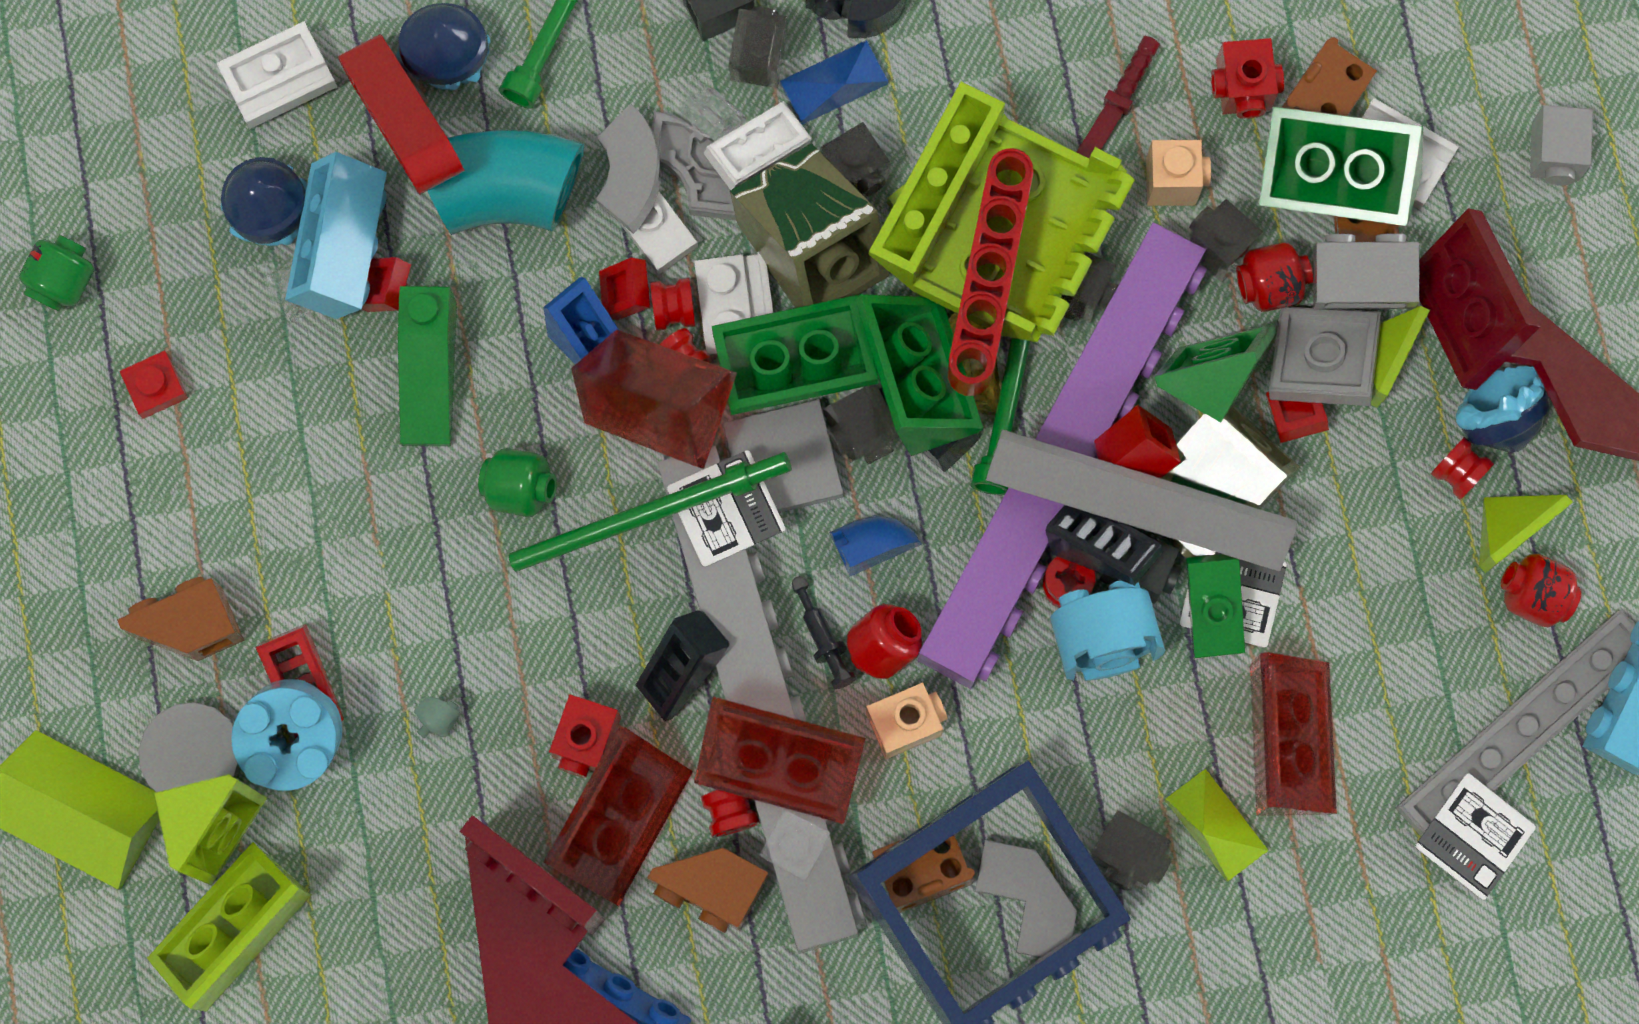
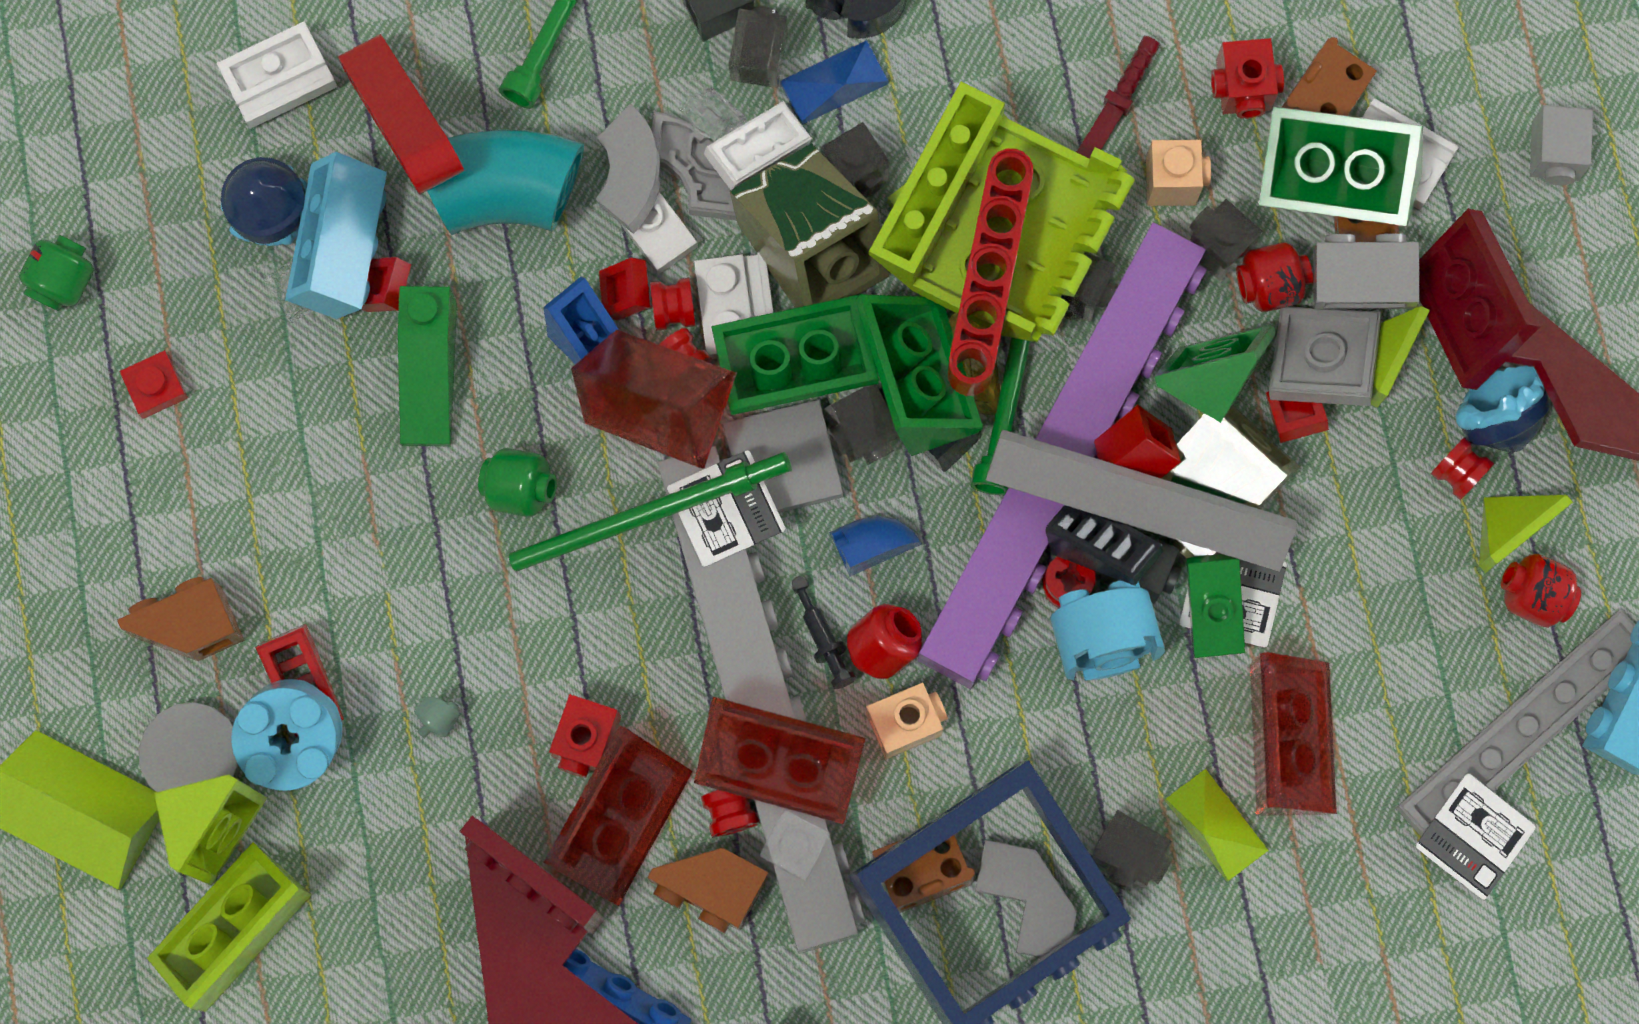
(443, 45): dark blue hair -> none
(702, 644): black slope -> none

